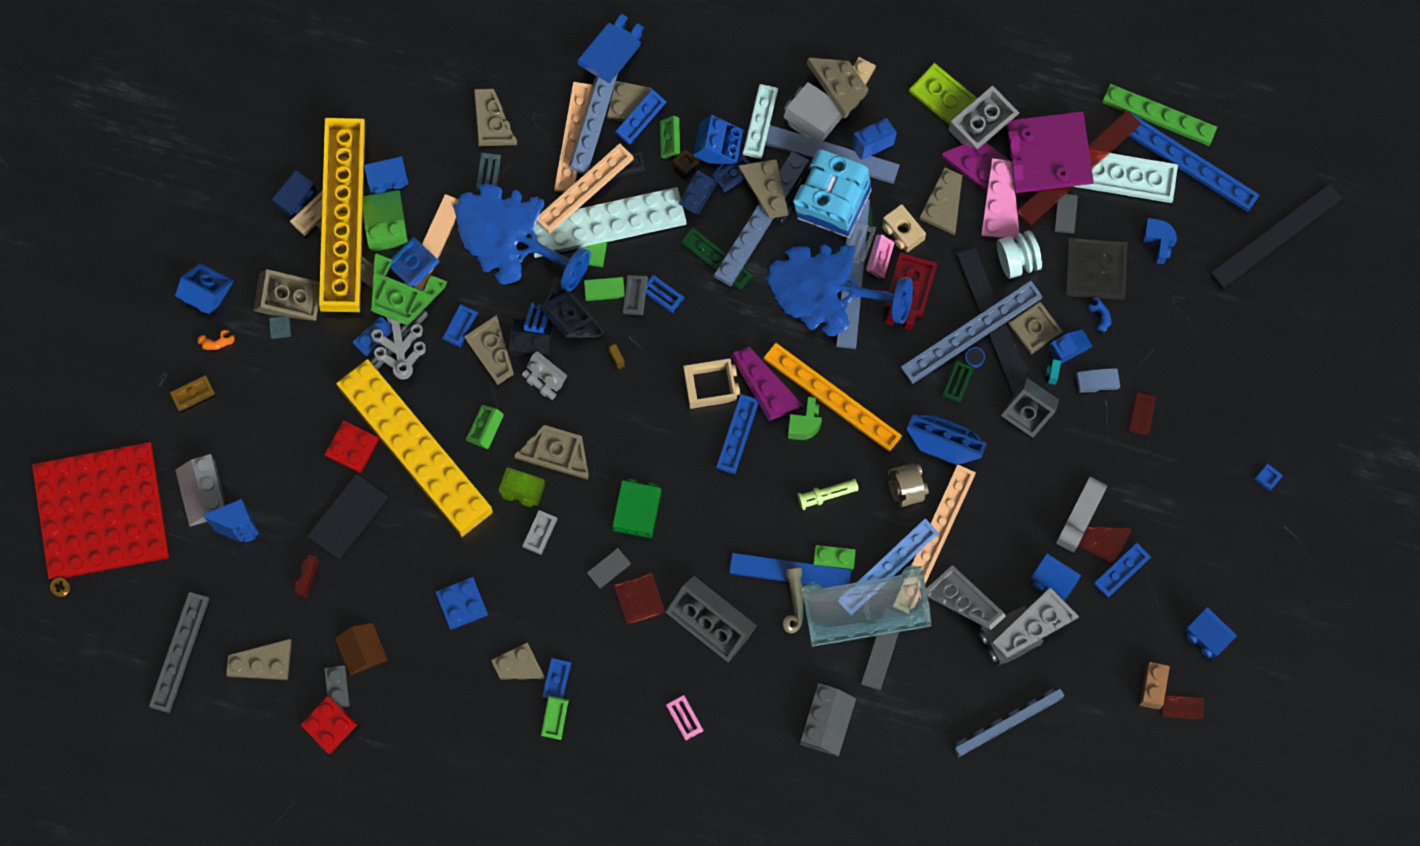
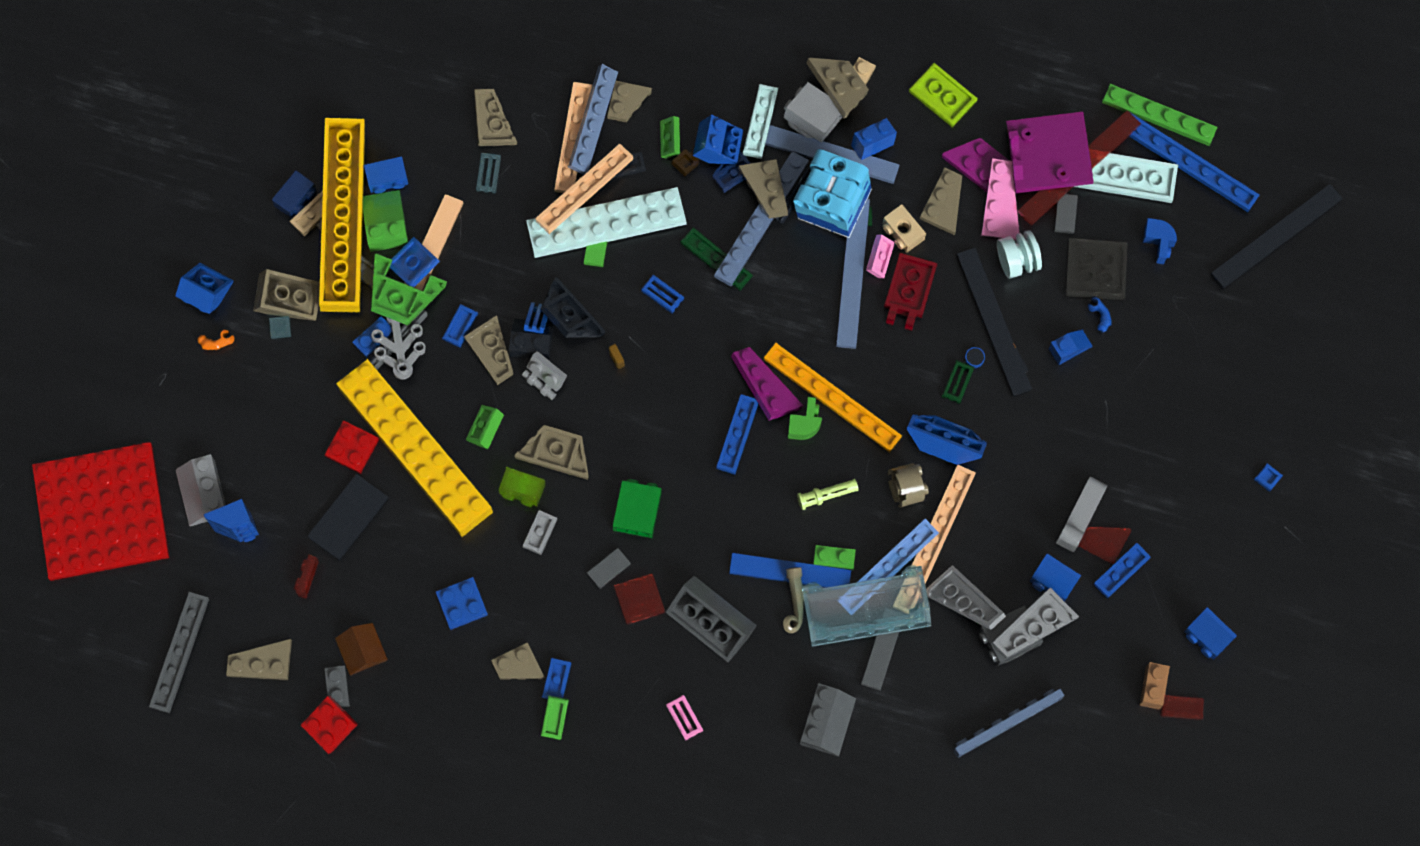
(55, 591): pearl gold bush -> none
(192, 393): pearl gold plate -> none
(495, 226): blue plant -> none
(604, 289): bright green tile -> none
(611, 49): blue tile -> none
(635, 295): dark grey tile -> none
(640, 117): blue plate -> none
(691, 370): tan window -> none
(698, 192): dark blue brick -> none
(810, 287): blue plant -> none
(865, 228): clear tile -> none
(971, 332): sand blue plate -> none
(982, 119): light grey slope -> none
(1030, 407): dark grey slope -> none
(1035, 328): dark tan tile -> none
(1053, 371): teal plate -> none
(1098, 380): sand blue slope -> none
(1142, 414): clear red tile -> none

